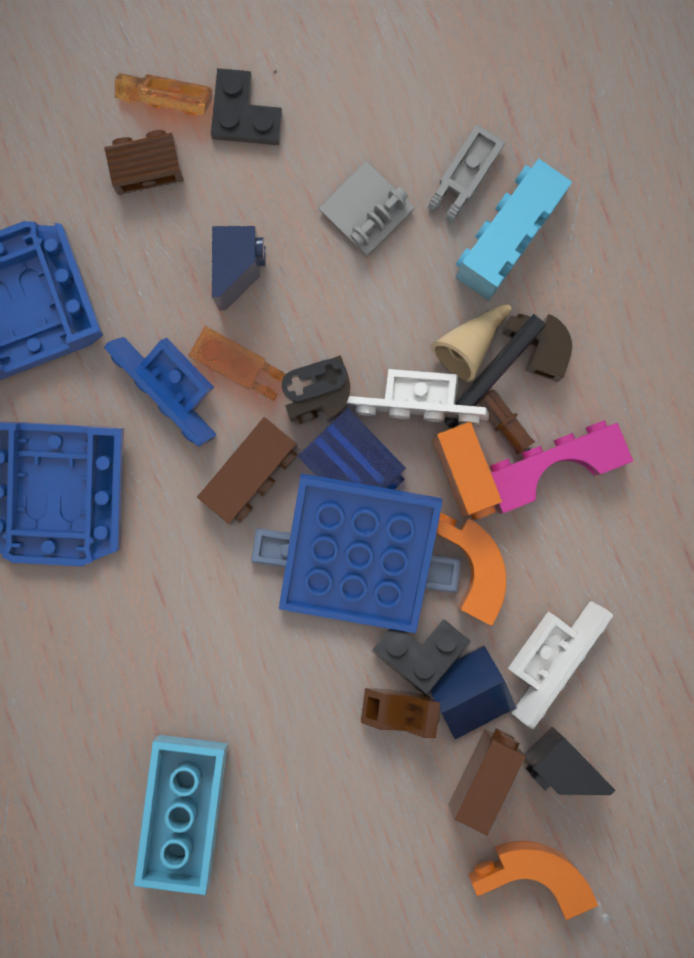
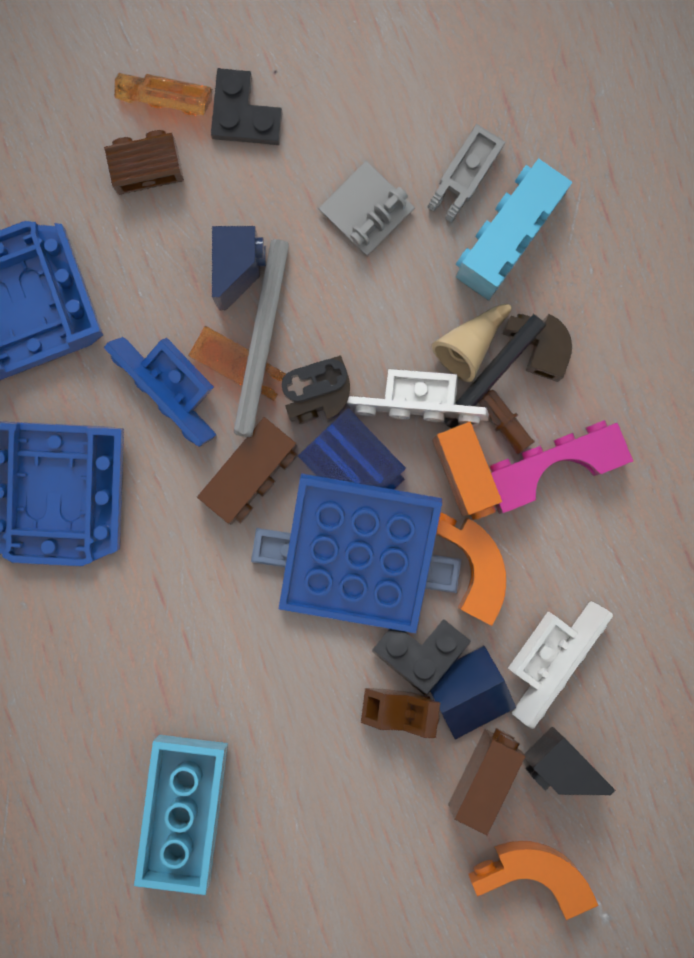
(261, 338): none -> light grey axle

